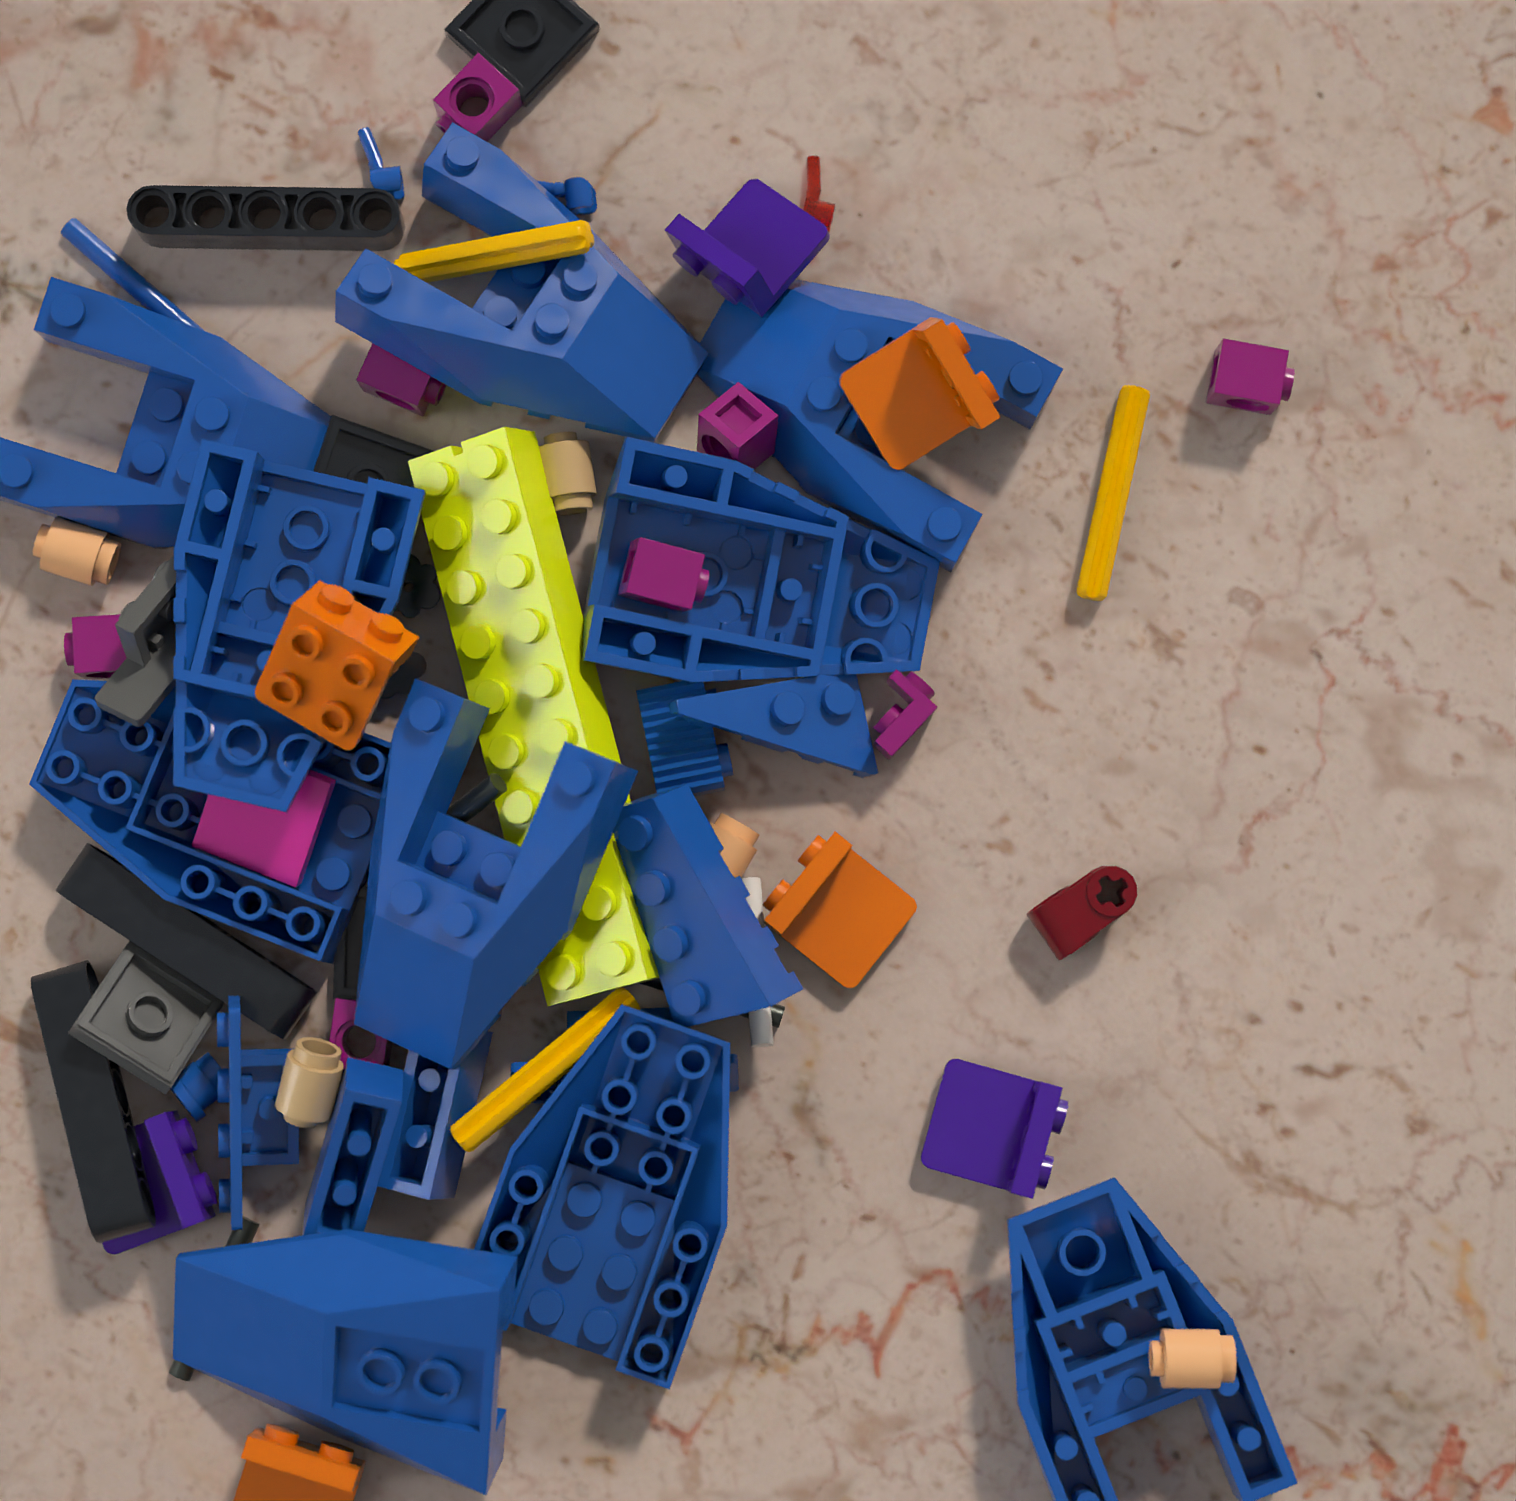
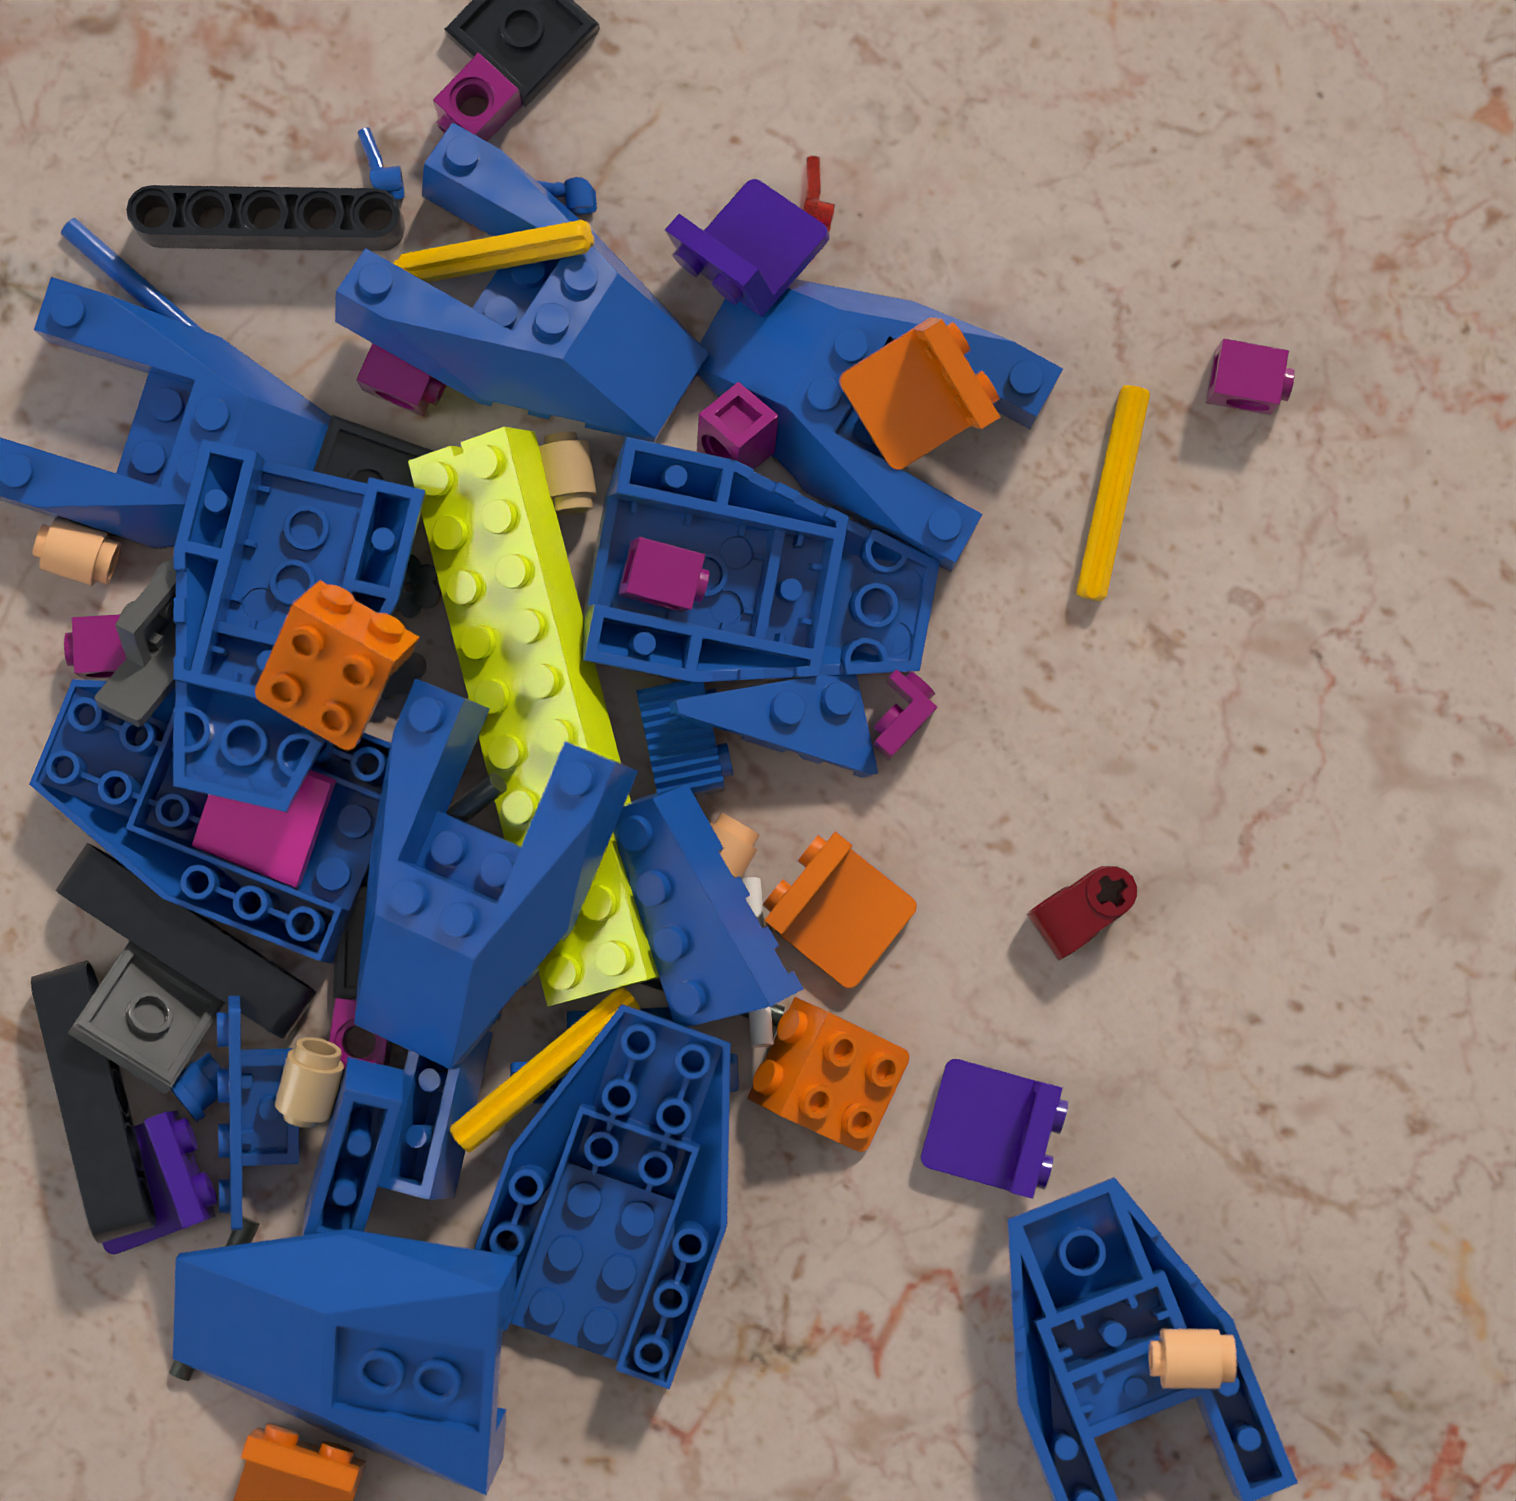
(829, 1075): none -> orange bracket

